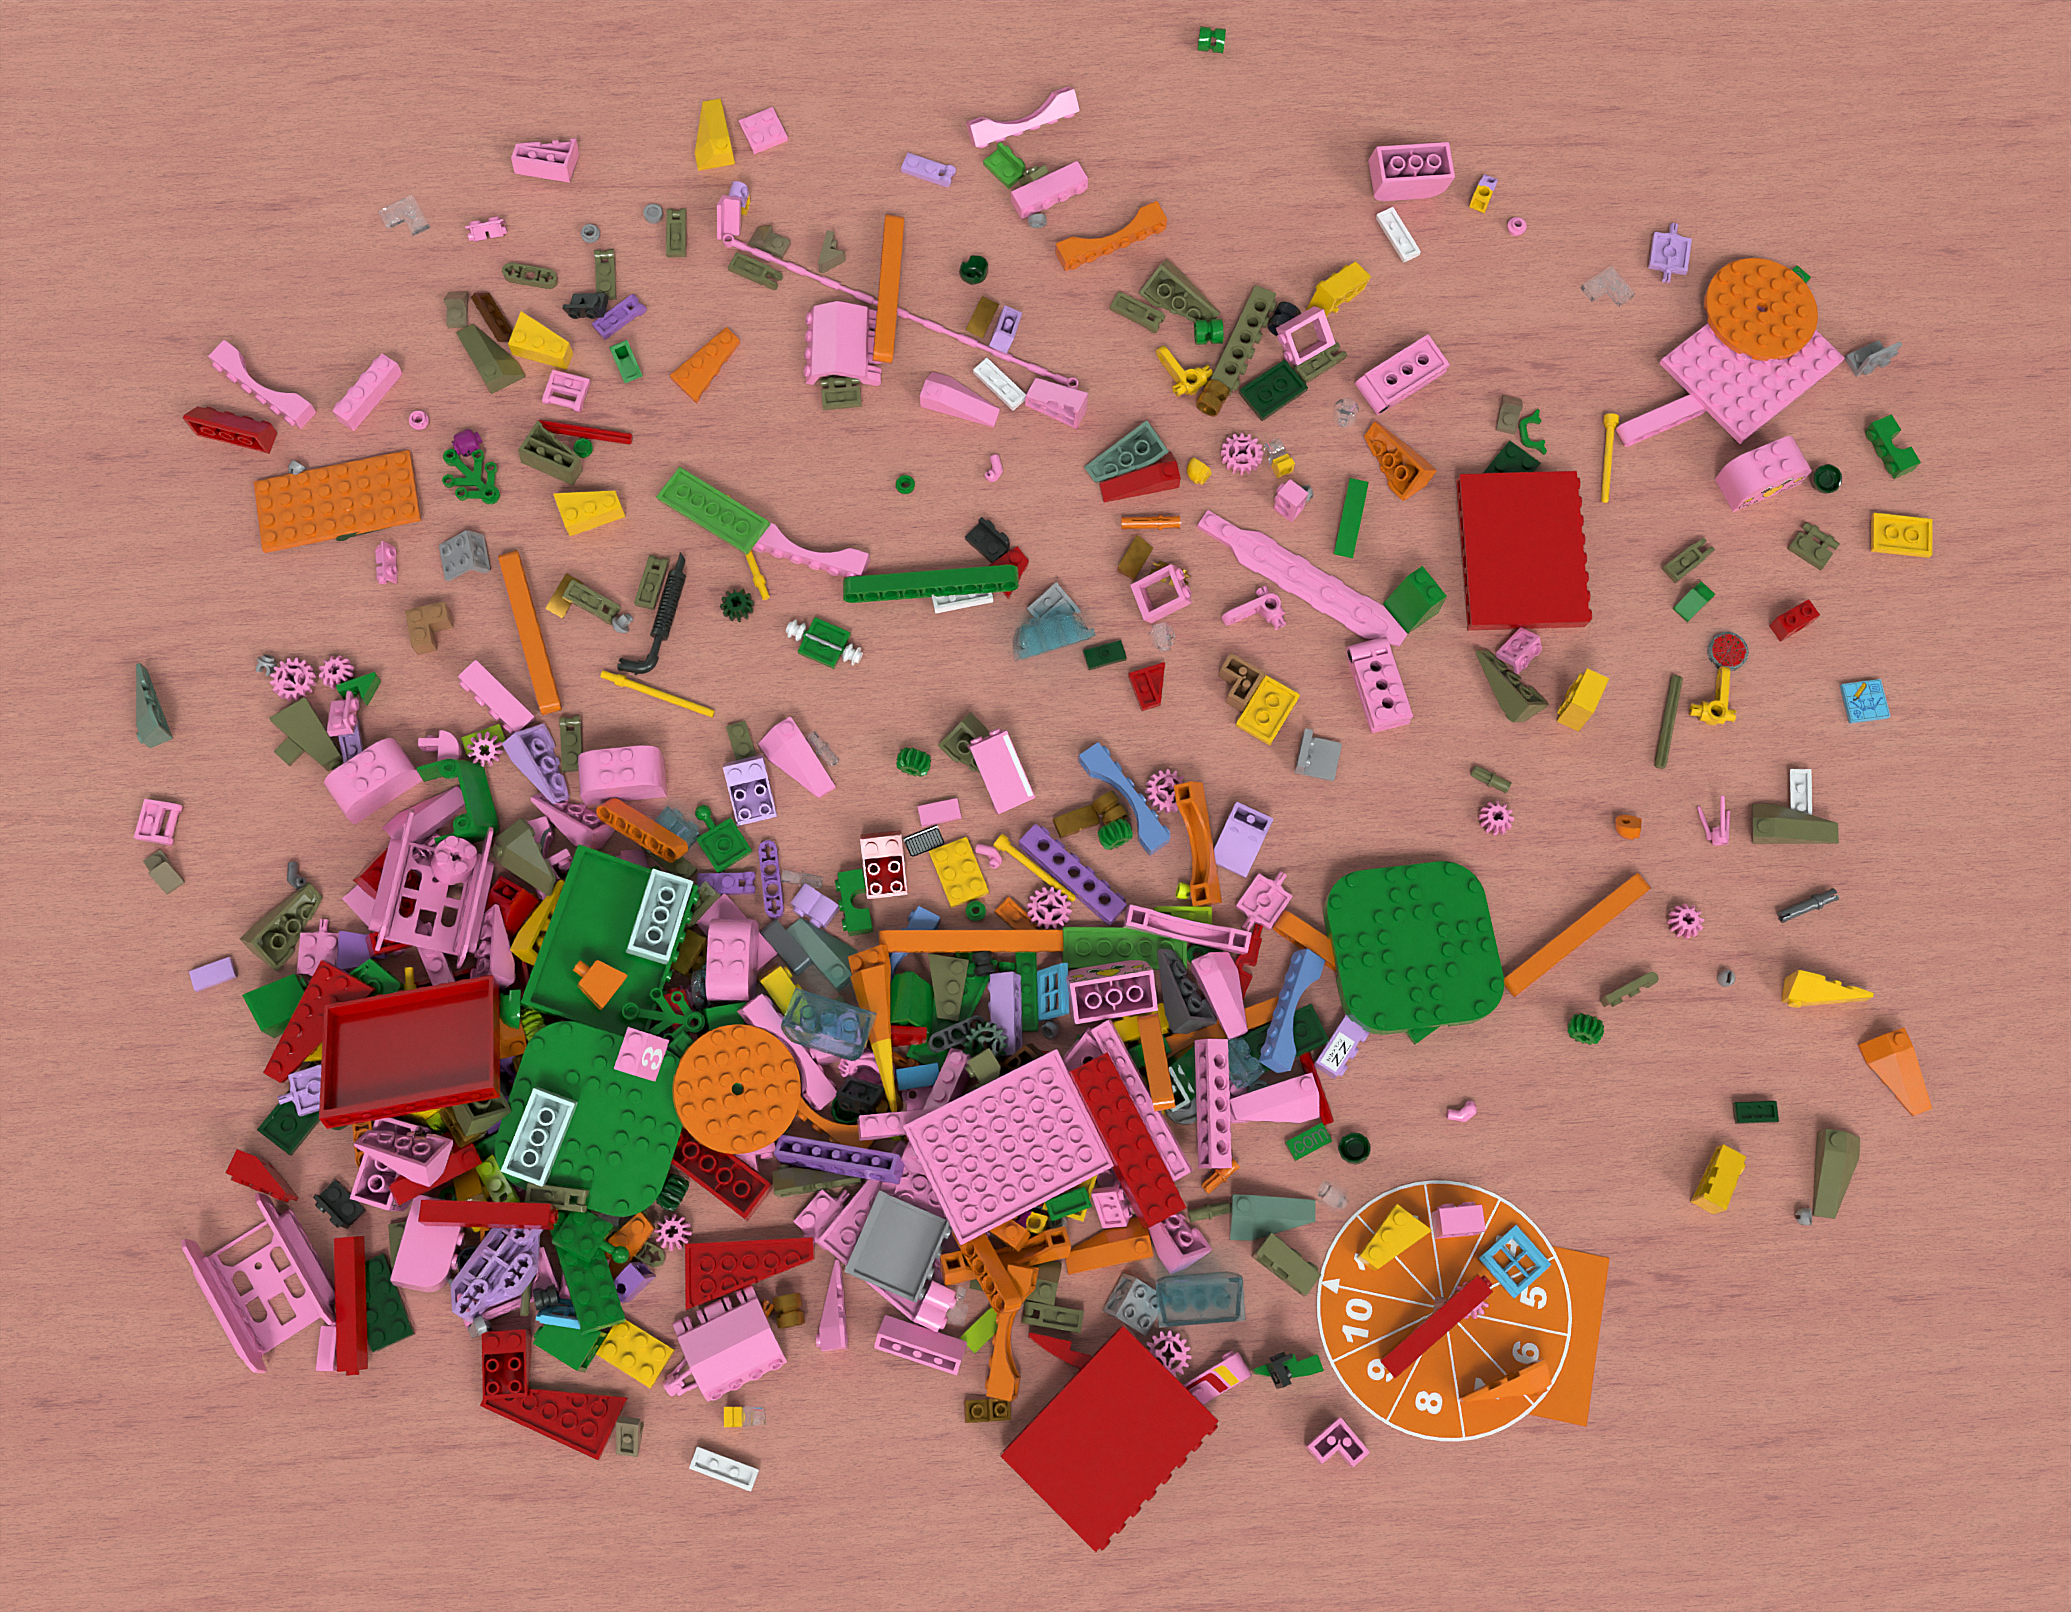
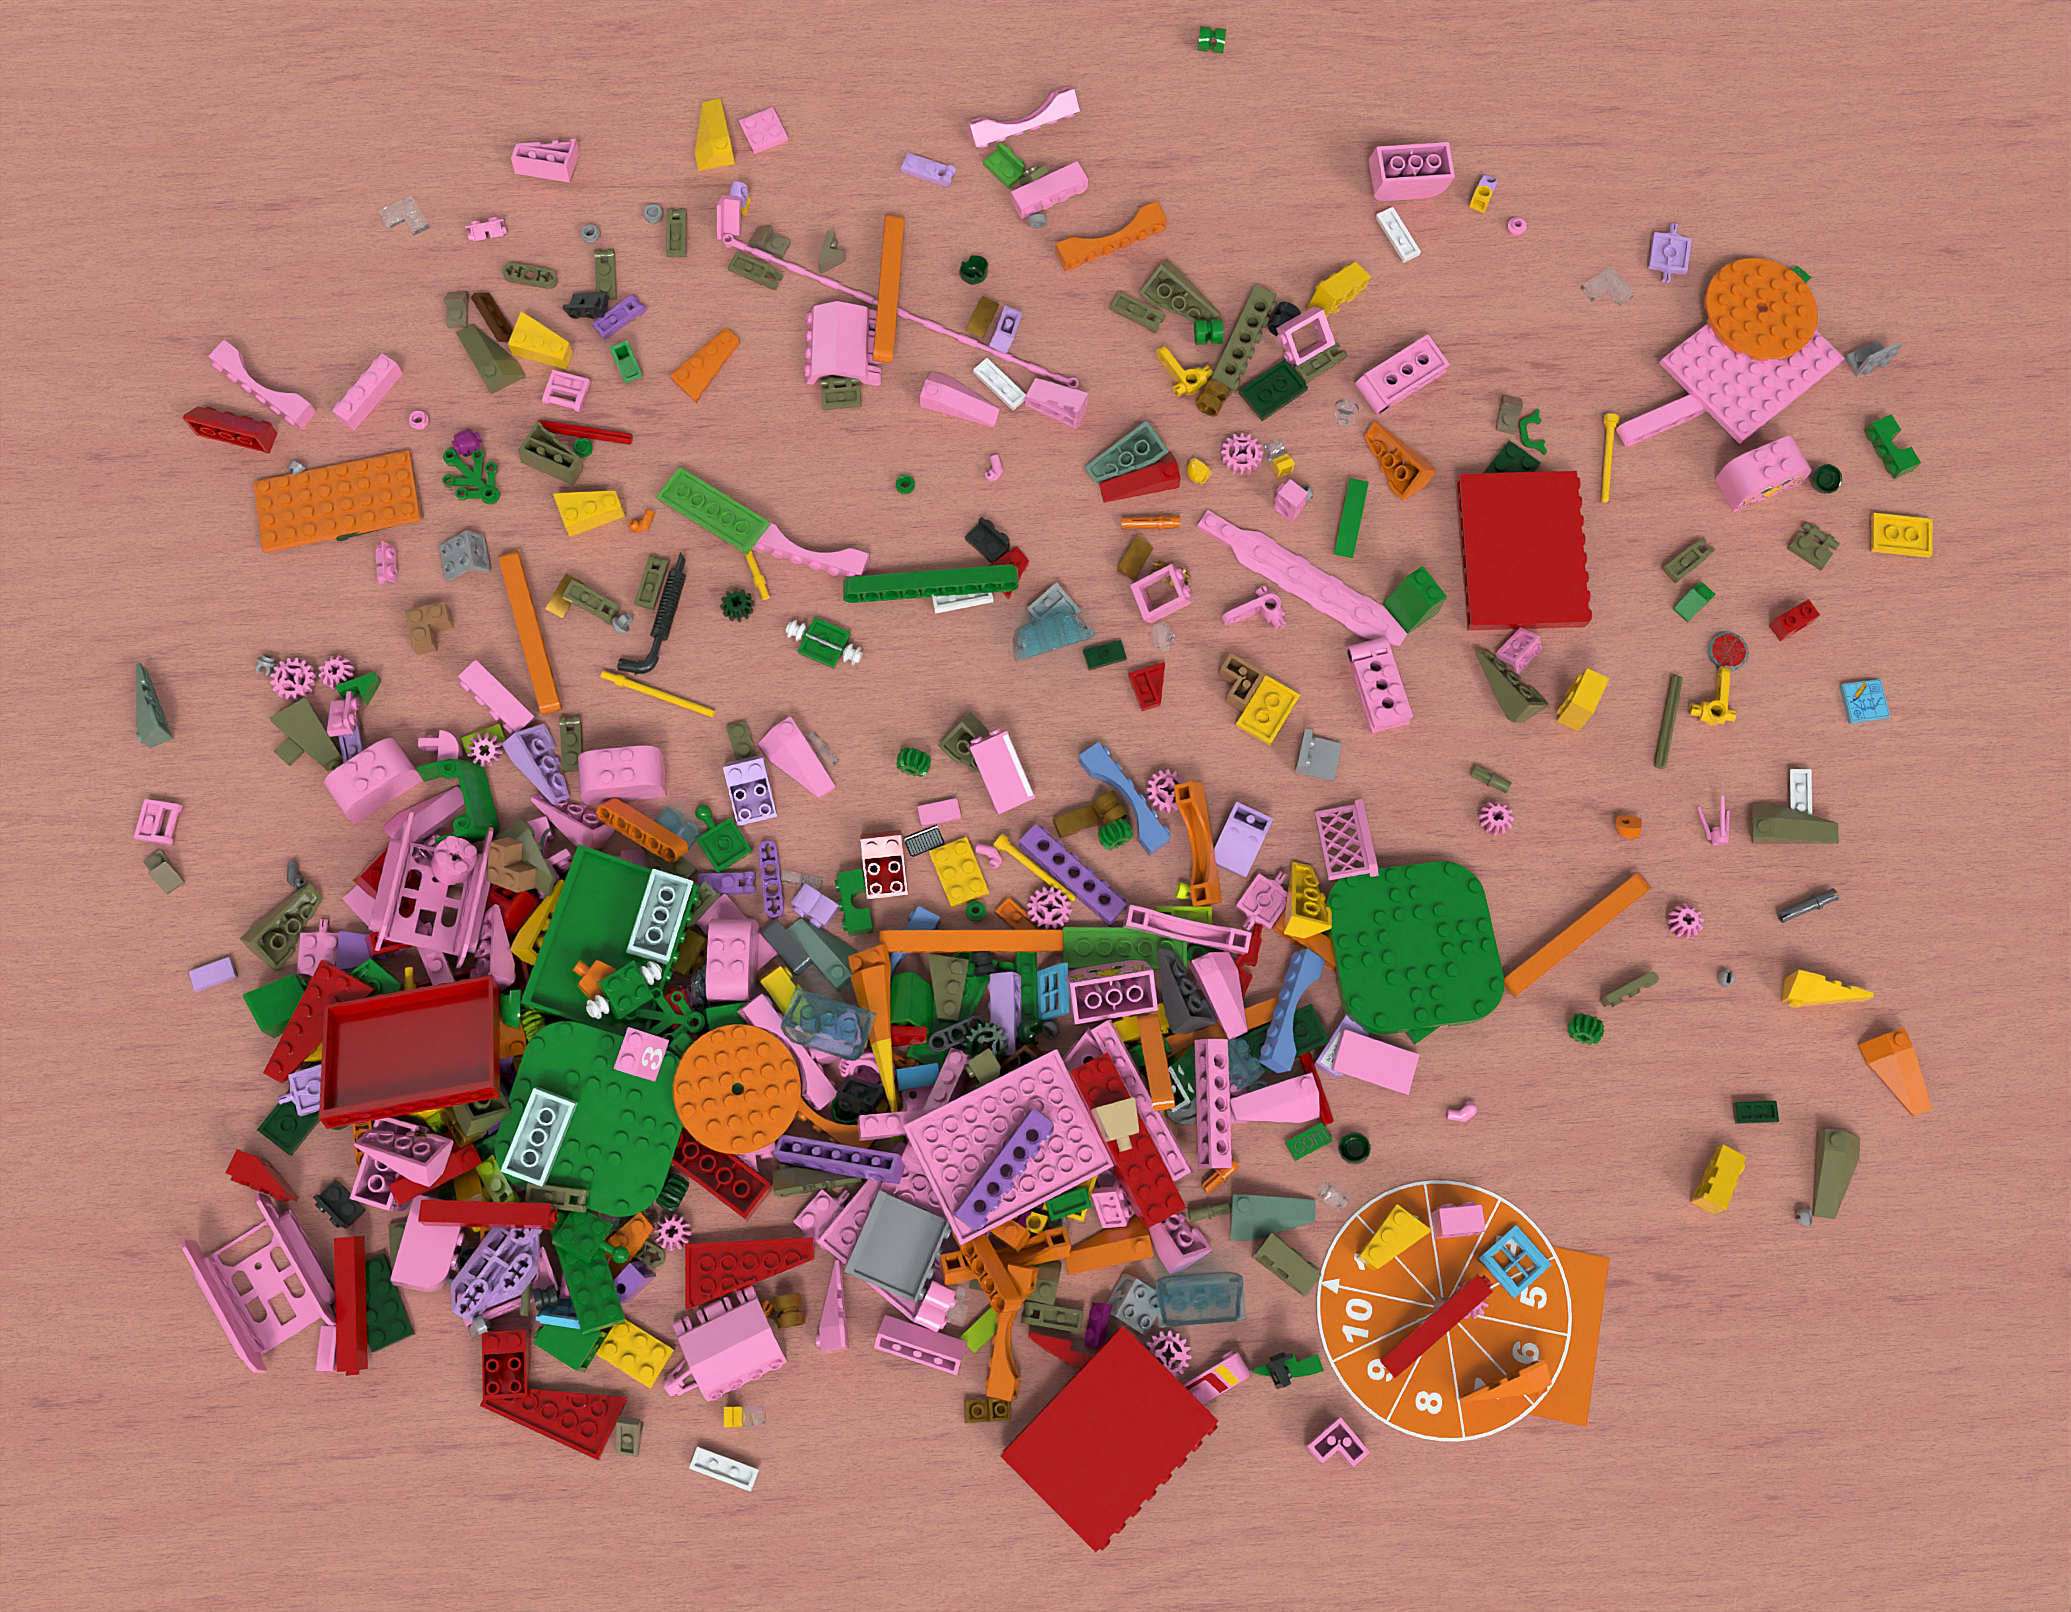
(506, 866): none -> medium nougat brick
(624, 989): none -> green plate
(644, 523): none -> orange arm
(965, 1211): none -> medium lavender brick
(1028, 1030): none -> dark green hair
(1097, 1325): none -> magenta plate
(1118, 1122): none -> tan torso
(1305, 904): none -> yellow wedge
(1363, 835): none -> bright pink fence
(1375, 1062): none -> bright pink tile

